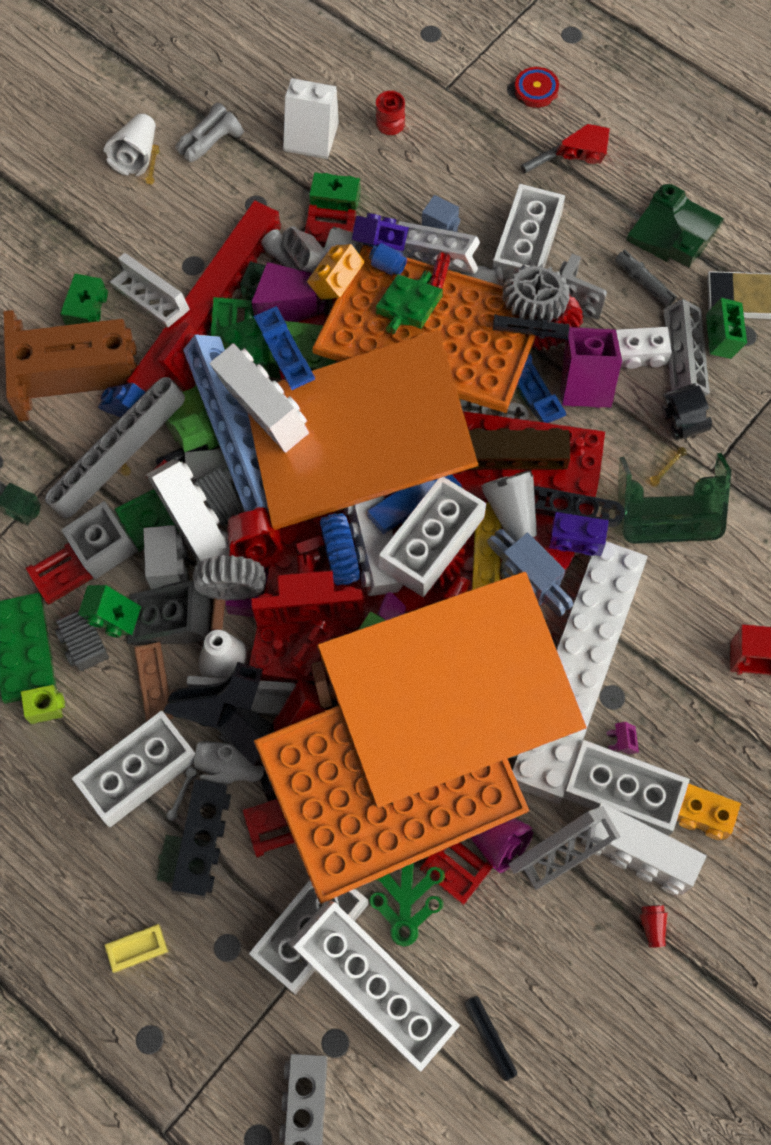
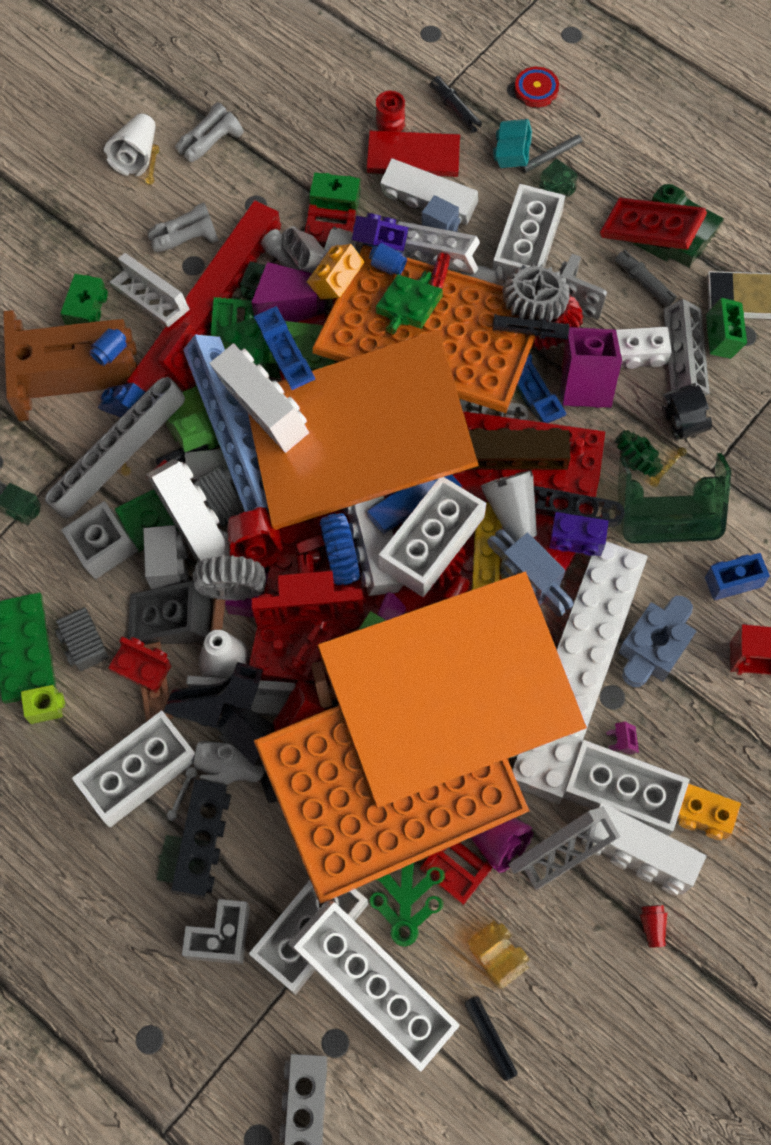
(63, 578): red plate -> none
(108, 346): none -> blue brick
(109, 610): green brick -> none
(136, 948): light yellow tile -> none
(140, 664): none -> red bracket
(169, 234): none -> light grey piece
(225, 941): none -> light grey brick
(265, 819): red plate -> none
(310, 118): white slope -> none
(418, 188): none -> white brick
(427, 151): none -> red tile
(450, 98): none -> black pin
(497, 954): none -> clear yellow brick
(513, 143): none -> teal brick
(559, 179): none -> clear green brick
(586, 144): red slope -> none
(639, 453): none -> dark green gear
(653, 223): none -> red tile
(657, 641): none -> sand blue brick
(736, 576): none -> blue brick

